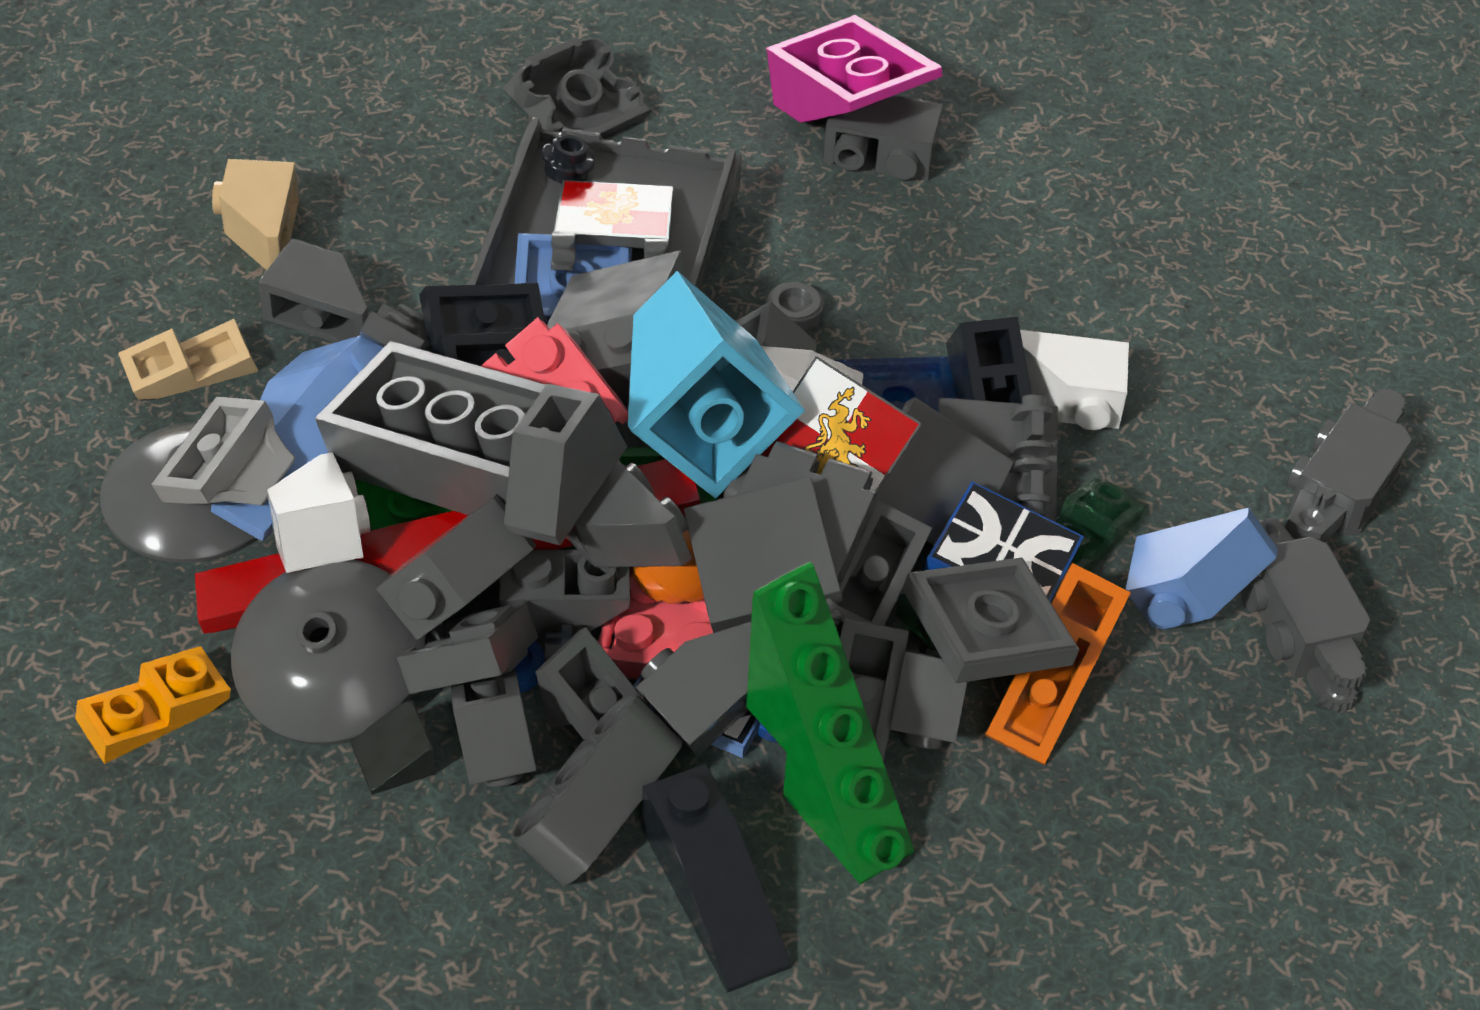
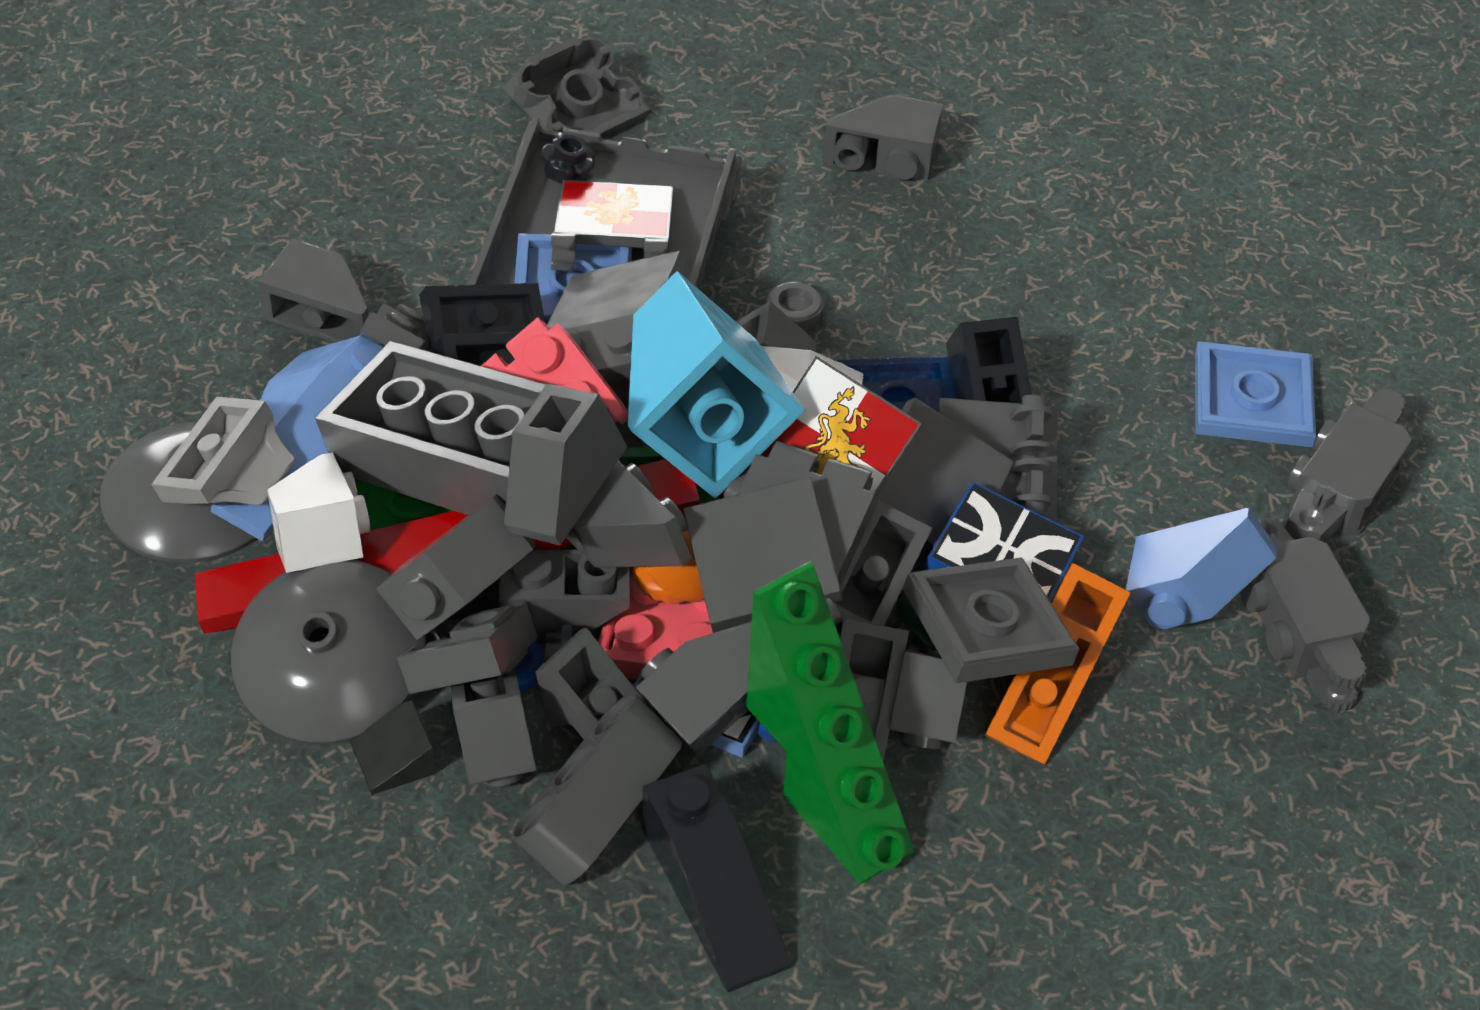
(165, 698): light orange slope -> none
(169, 367): tan slope -> none
(258, 206): tan slope -> none
(843, 70): dark pink slope -> none
(1079, 376): white slope -> none
(1102, 516): clear green slope -> none
(1254, 394): none -> medium blue tile

